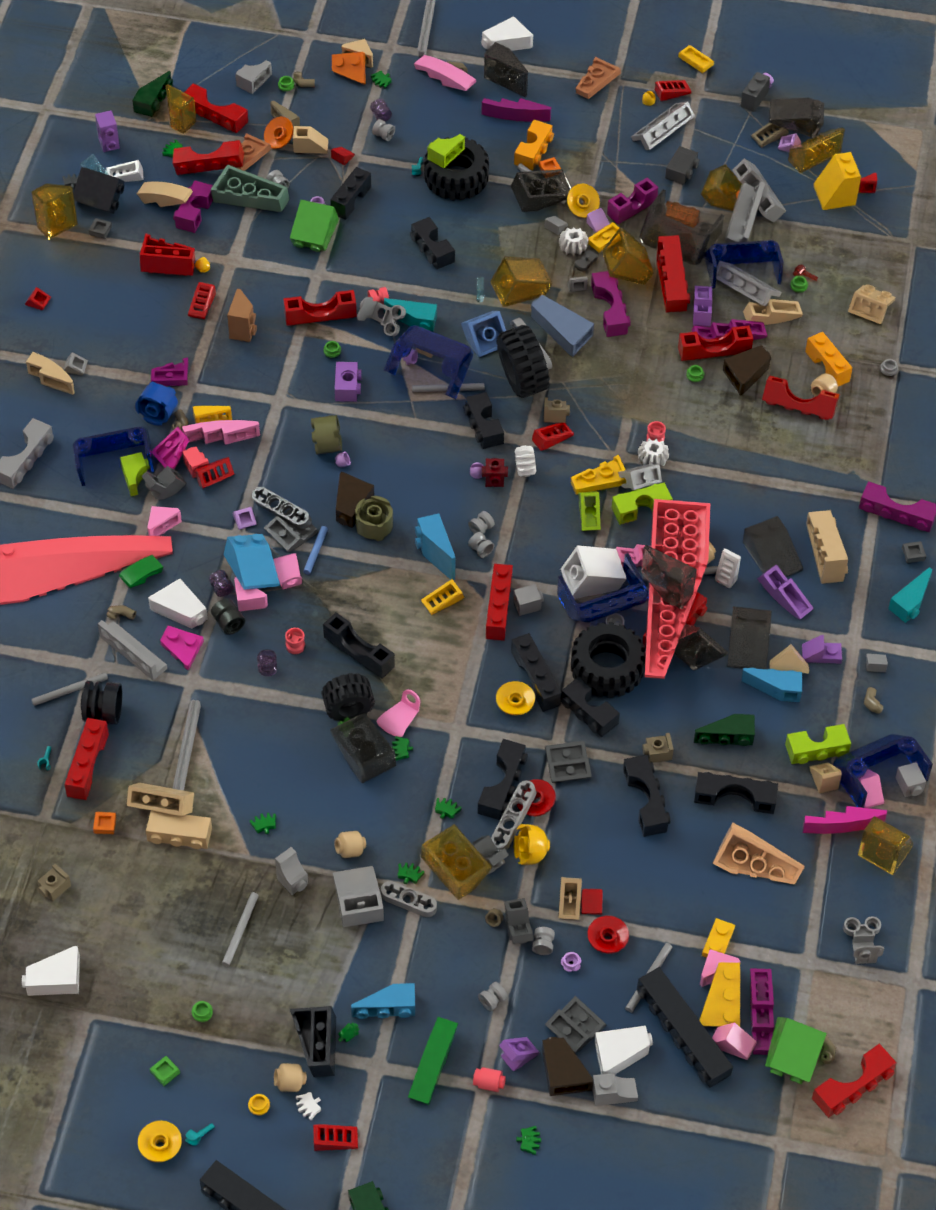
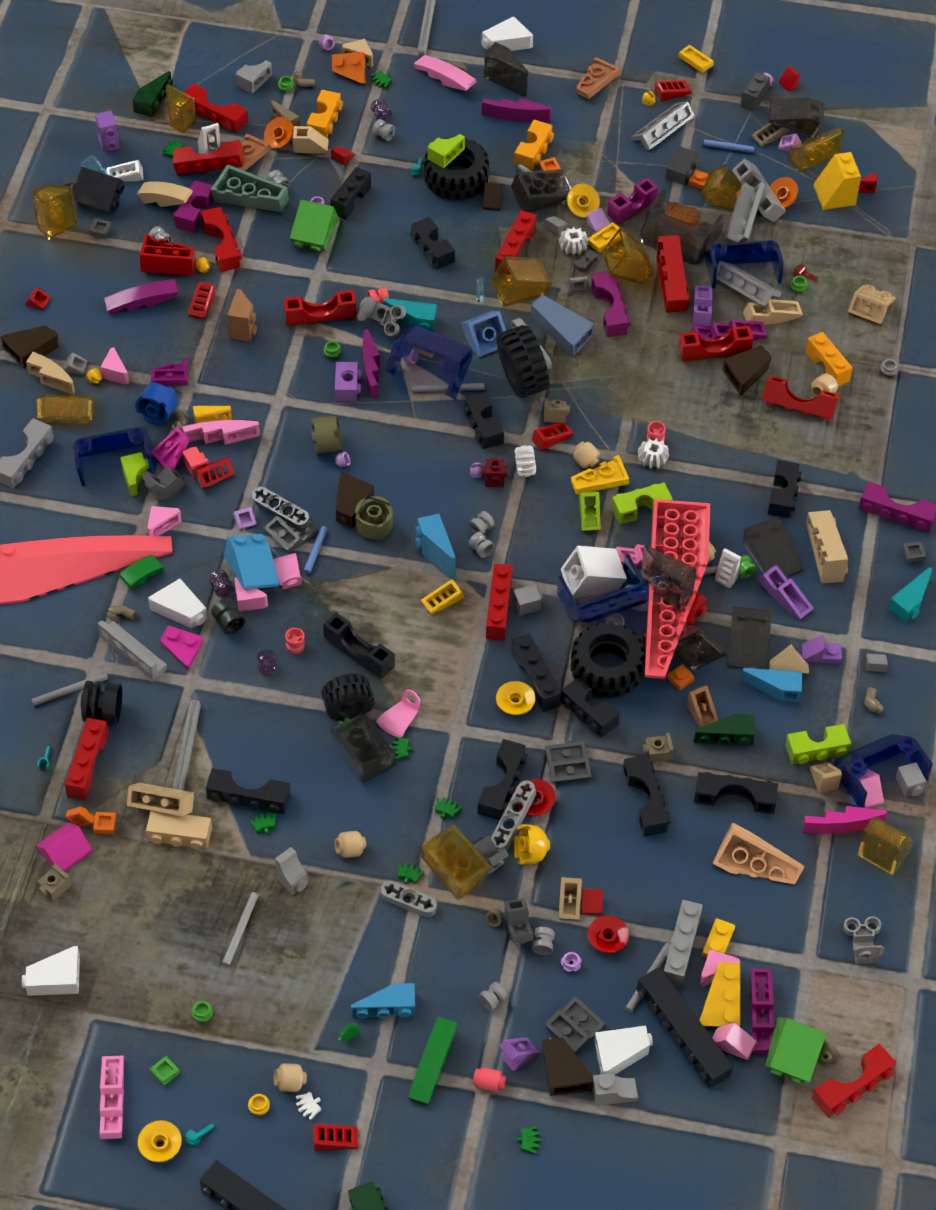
(23, 343): none -> dark brown slope
(65, 846): none -> dark pink slope
(66, 408): none -> clear yellow slope
(80, 816): none -> orange plate
(94, 376): none -> yellow hinge
(111, 1097): none -> bright pink slope
(113, 368): none -> bright pink slope
(146, 294): none -> magenta slope
(157, 233): none -> light grey wheel
(209, 139): none -> white slope
(215, 224): none -> red arch
(271, 796): none -> black arch
(318, 1038): black wedge -> none
(326, 42): none -> lavender plate
(328, 106): none -> light orange arch
(358, 896): light grey slope -> none
(371, 362): none -> magenta slope
(492, 196): none -> dark brown slope
(521, 230): none -> red arch
(586, 455): none -> tan head
(641, 476): light grey hinge -> none
(680, 677): none -> orange plate
(682, 942): none -> light grey arch
(695, 373): bright green plate -> none
(698, 179): none -> orange plate
(701, 706): none -> medium nougat slope
(729, 146): none -> medium blue bar
(746, 568): none -> bright green wheel
(782, 500): none -> black arch
(785, 186): none -> orange dish
(790, 79): none -> red slope

